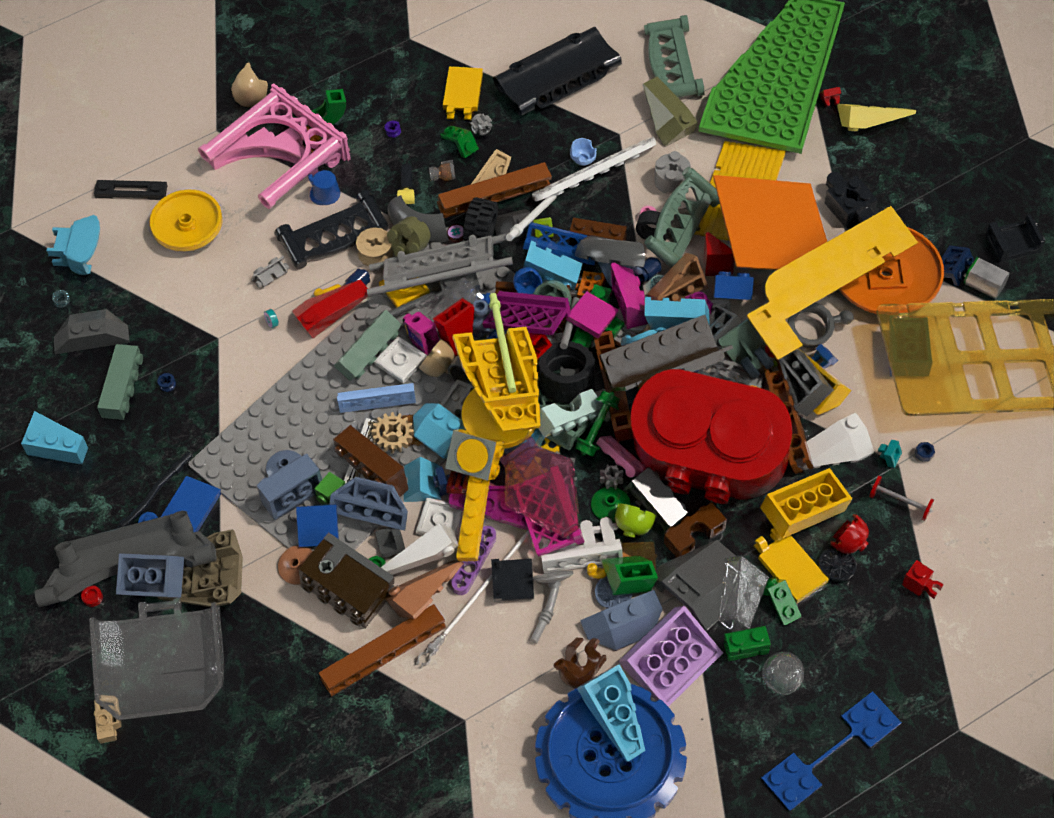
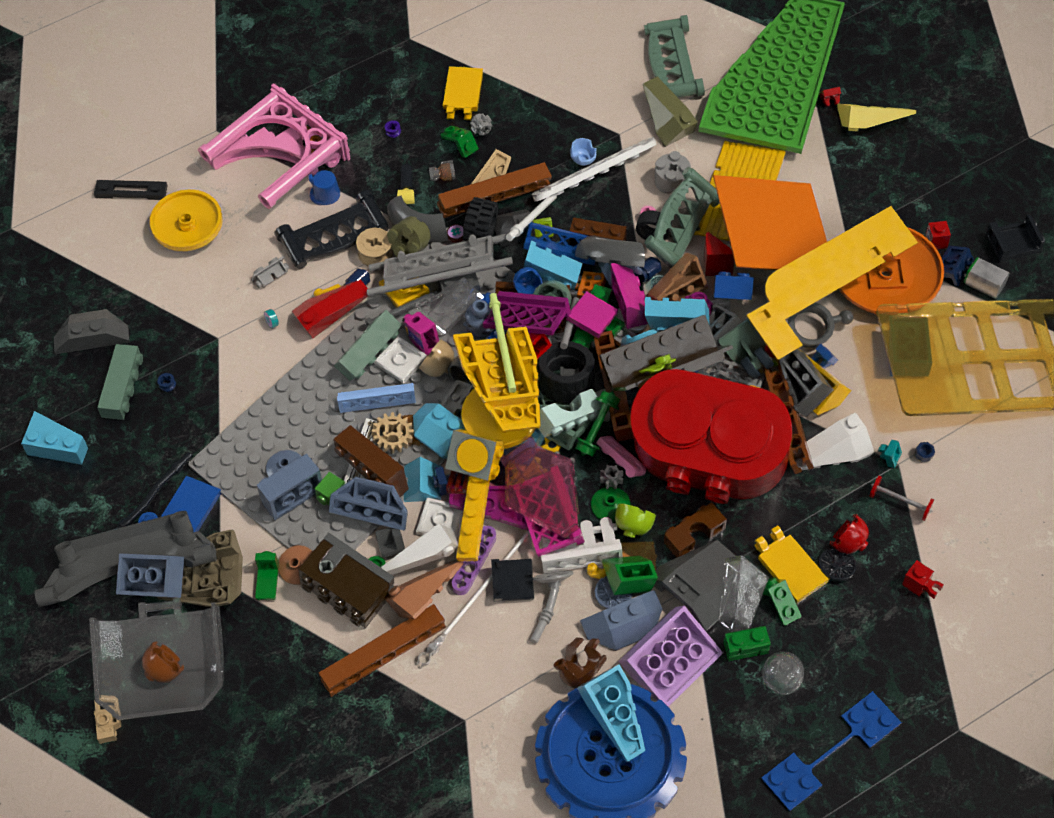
(58, 294): clear light blue bush -> none
(76, 244): medium azure piece -> none
(92, 596): red tile -> none
(161, 663): none -> dark orange cylinder
(248, 88): tan piece -> none
(267, 575): none -> green bracket
(315, 523): blue tile -> none
(332, 107): green arch -> none
(455, 320): red slope -> none
(575, 59): black panel -> none
(656, 498): dark grey wedge -> none
(661, 363): none -> lime plate
(806, 503): yellow brick -> none
(841, 199): black brick -> none
(938, 234): none -> red brick

